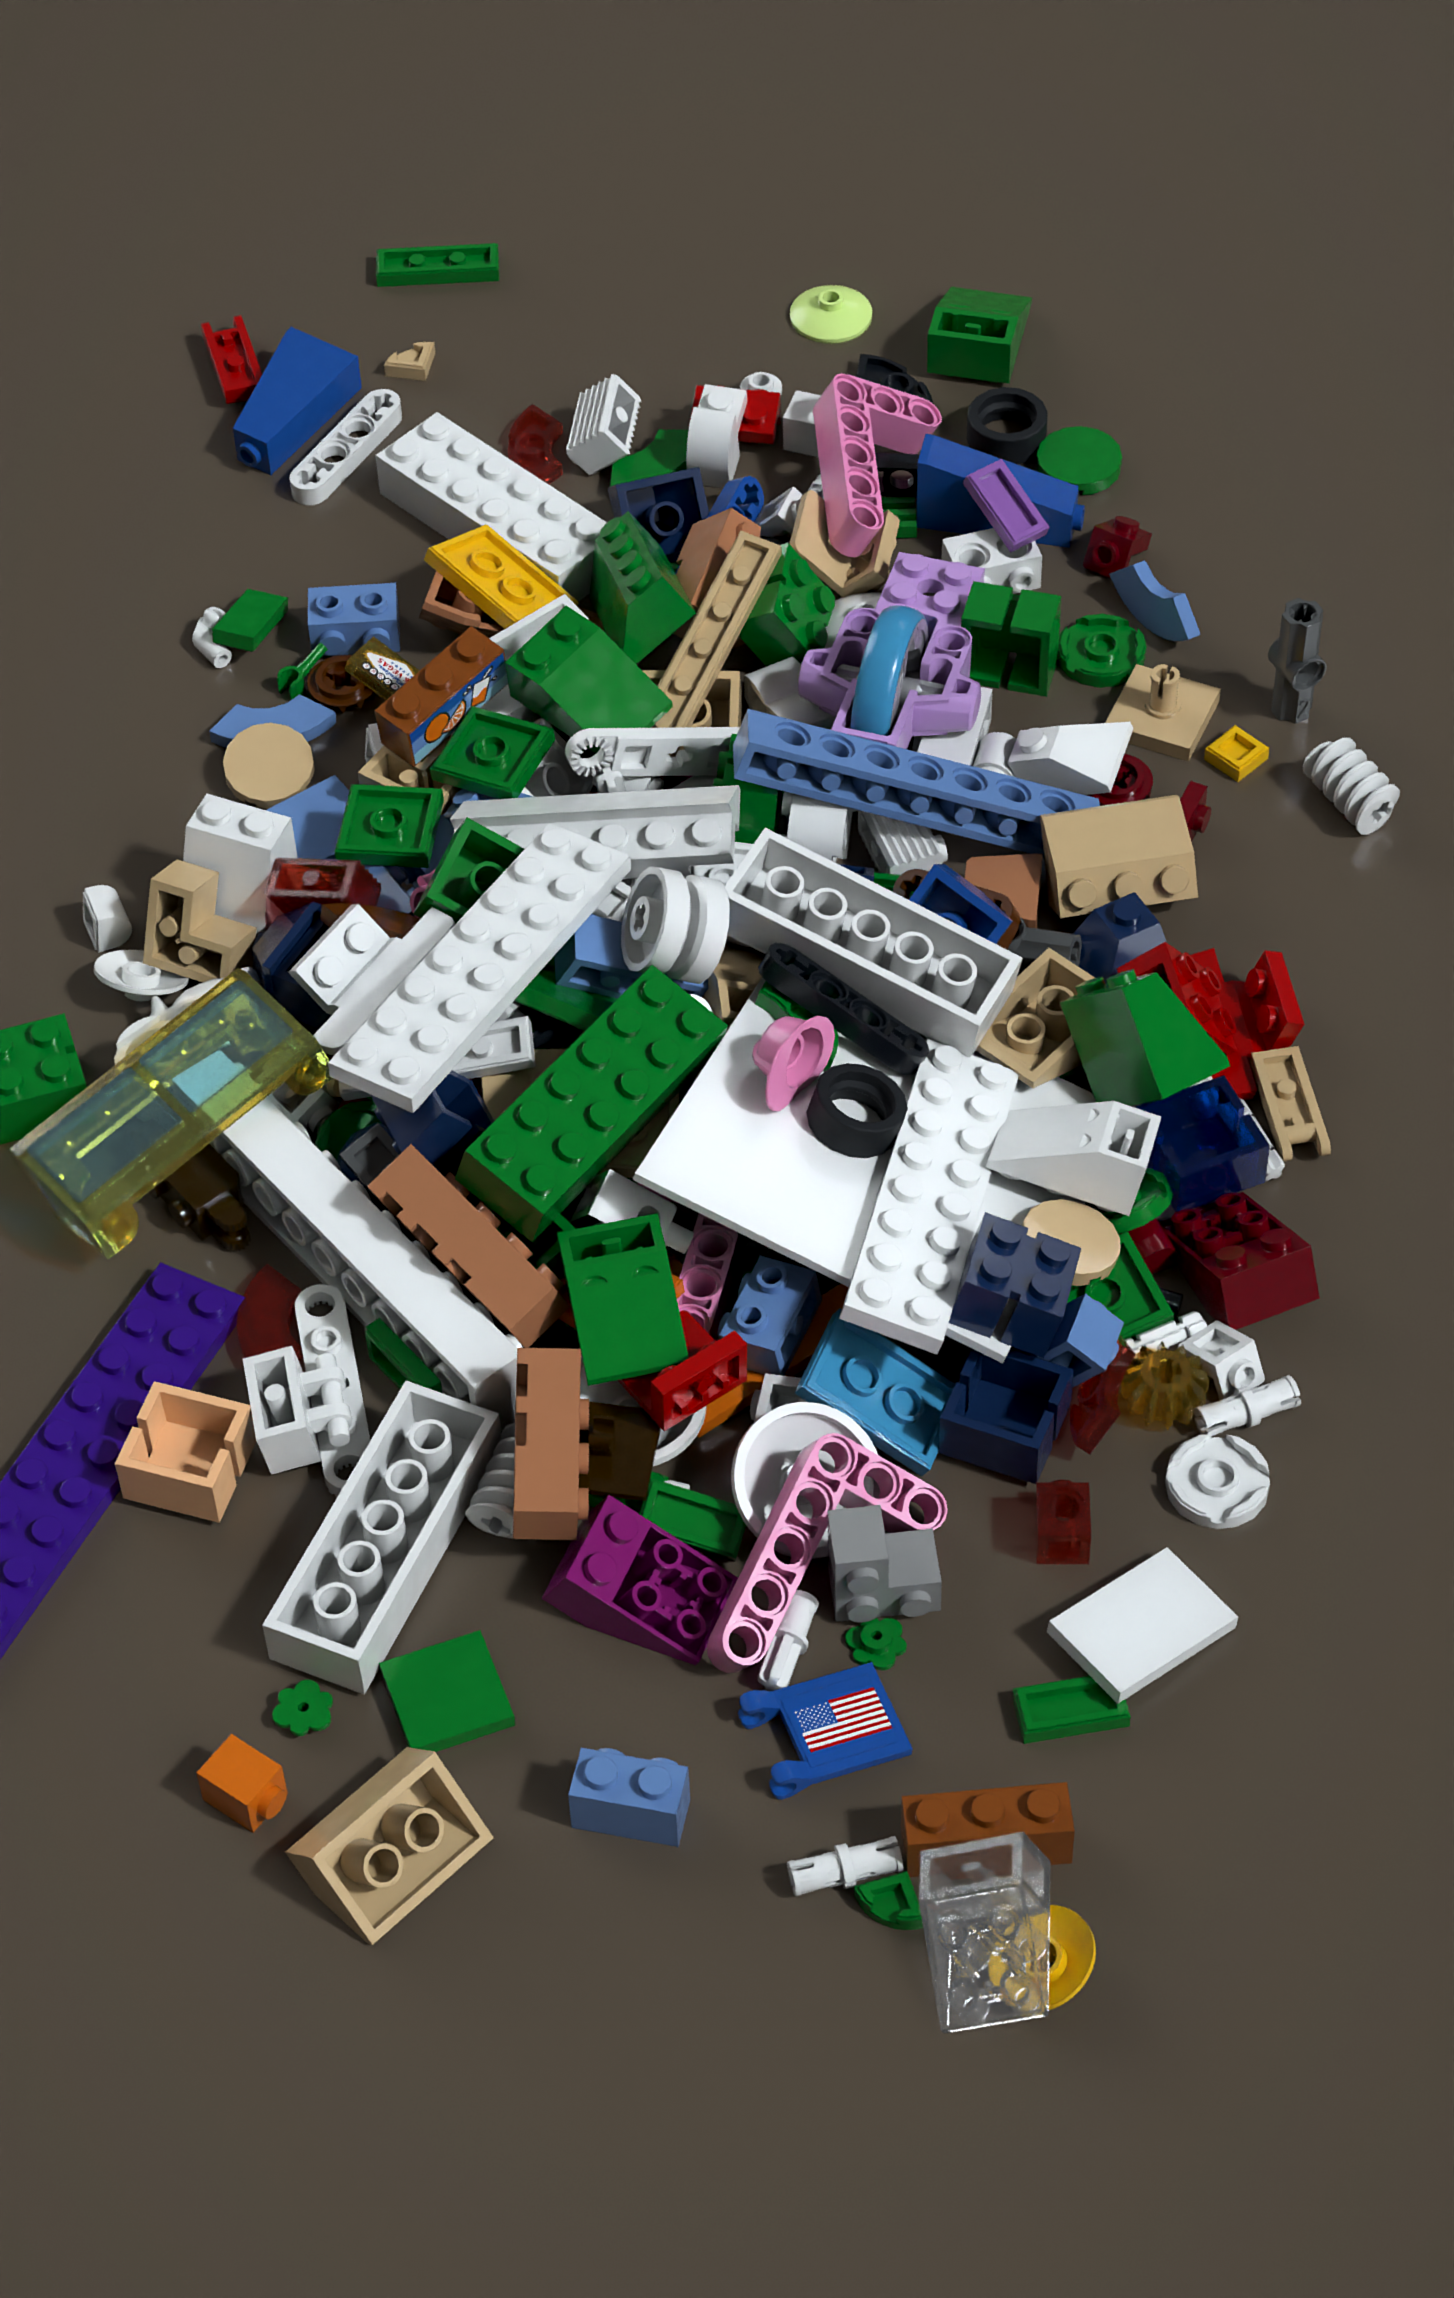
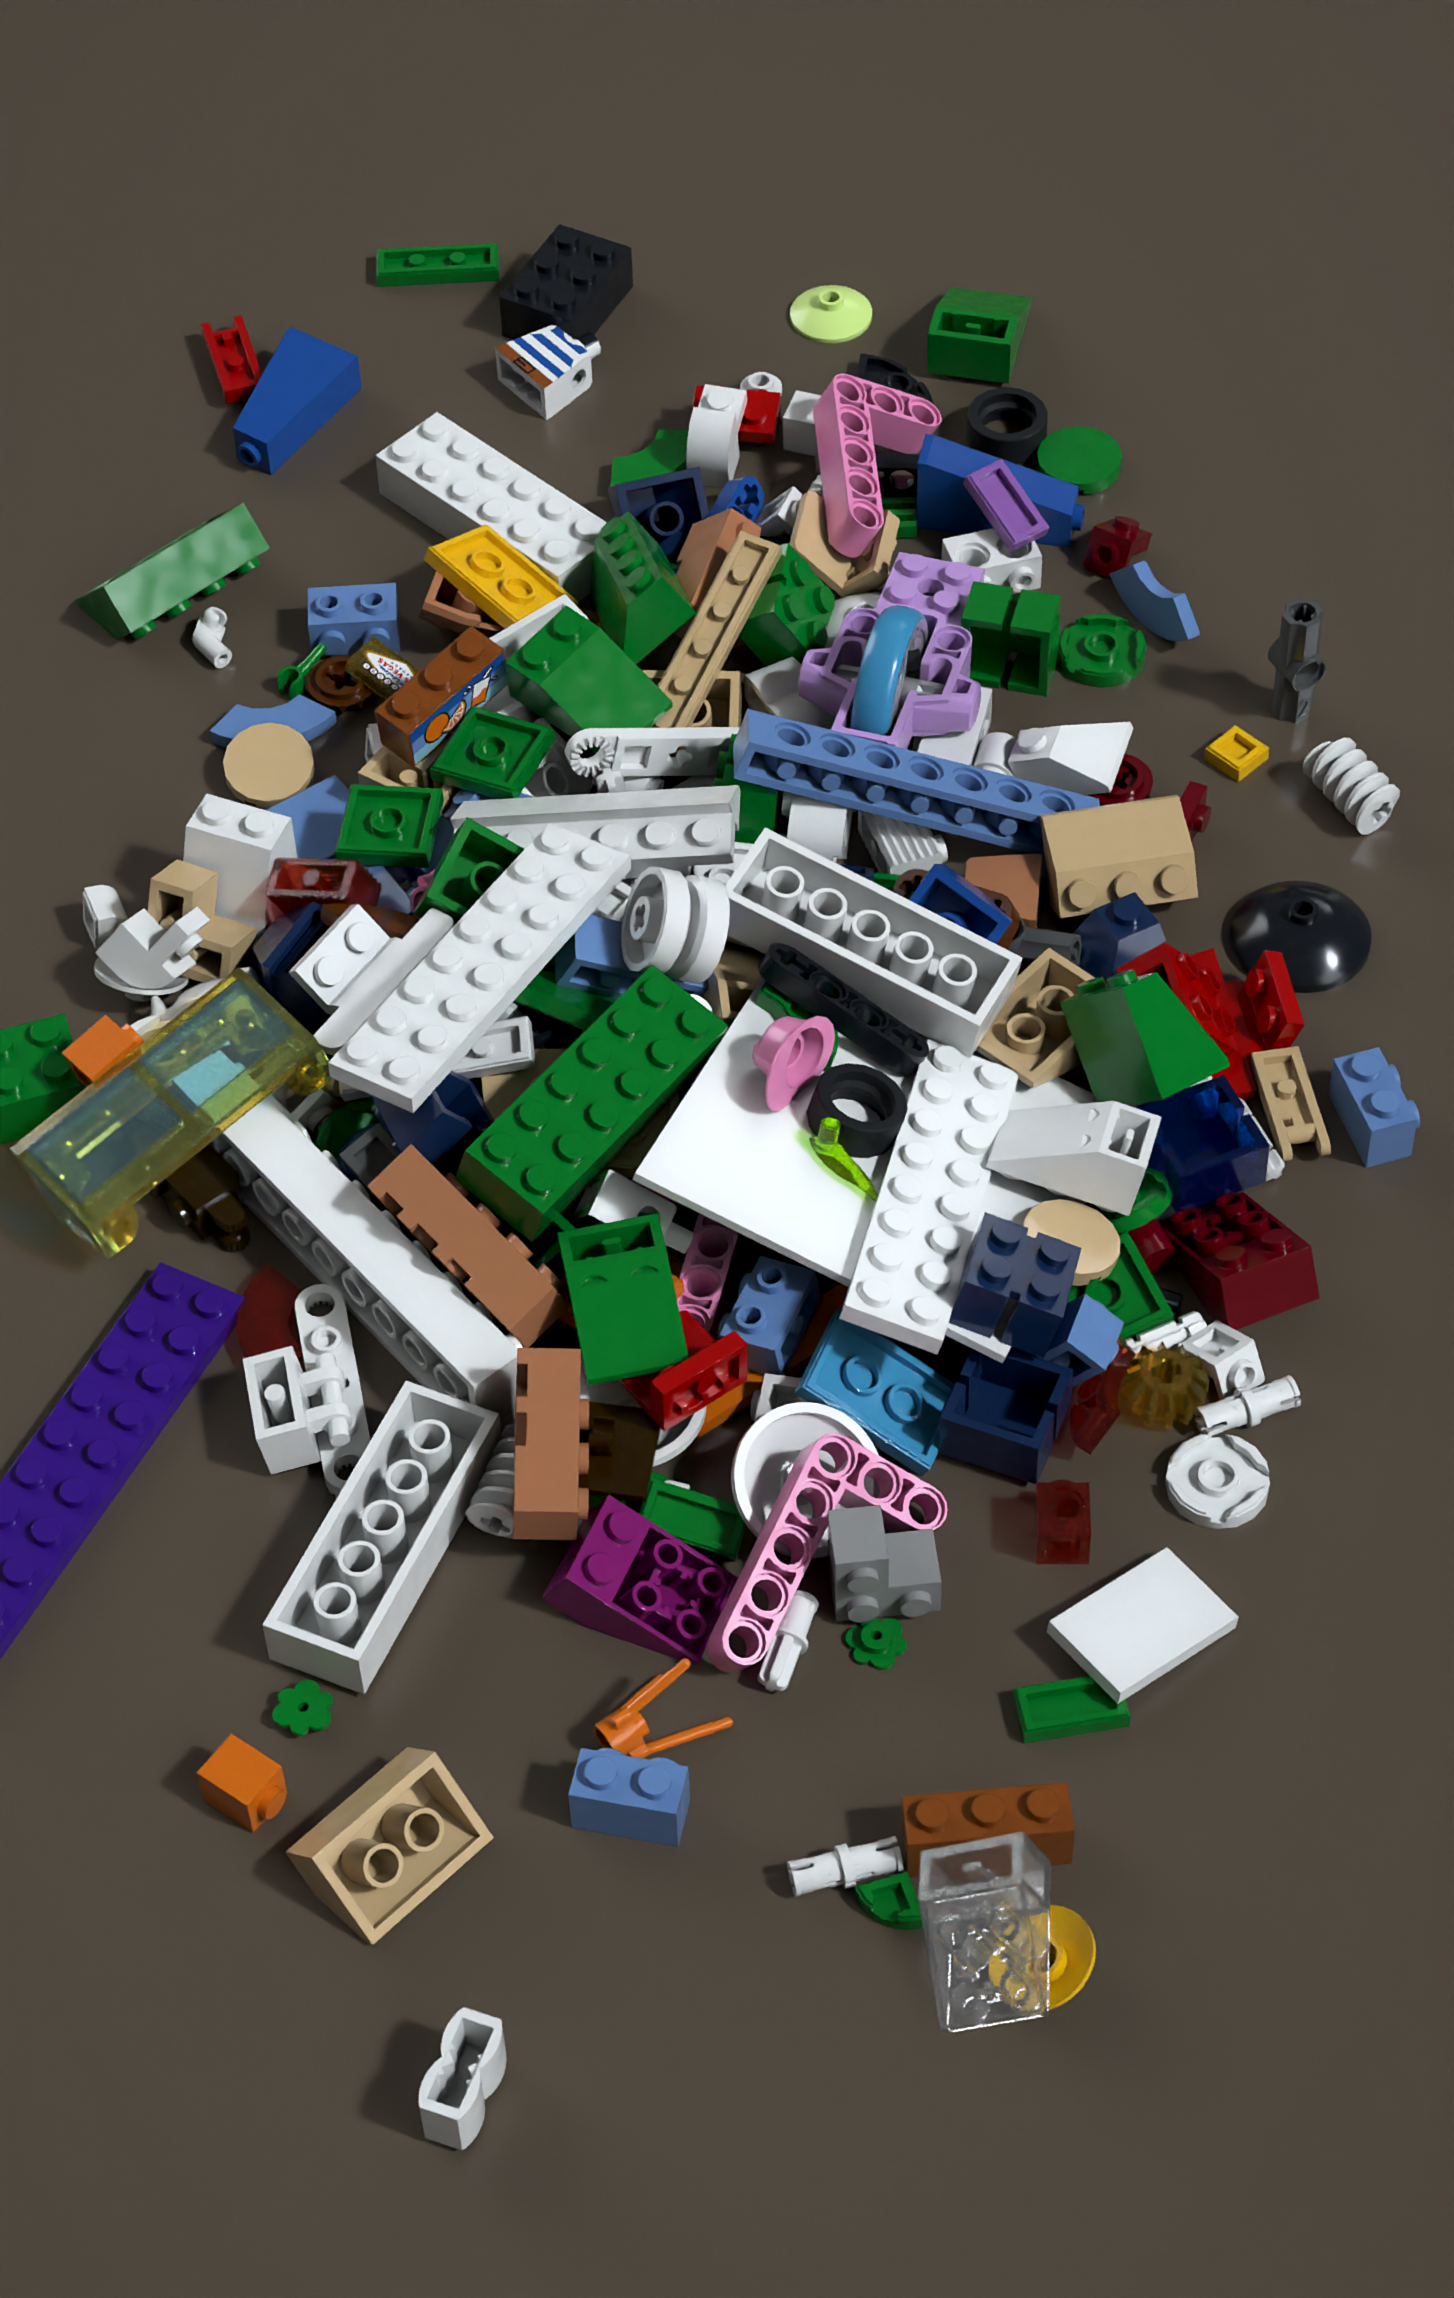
(100, 1049): none -> orange brick
(148, 954): none -> white brick
(176, 573): none -> slope
(193, 1448): light nougat piece -> none
(250, 620): green tile -> none
(338, 443): white beam -> none
(397, 1359): green tile -> none
(411, 363): tan tile -> none
(447, 1693): green tile -> none
(462, 2078): none -> white brick
(532, 443): clear red tile -> none
(547, 368): none -> torso
(567, 284): none -> black brick
(603, 425): white brick -> none
(627, 1728): none -> orange plant
(834, 1724): blue flag -> none
(837, 1159): none -> clear neon green bar
(1165, 710): tan tile -> none
(1314, 927): none -> black dish
(1373, 1107): none -> medium blue brick

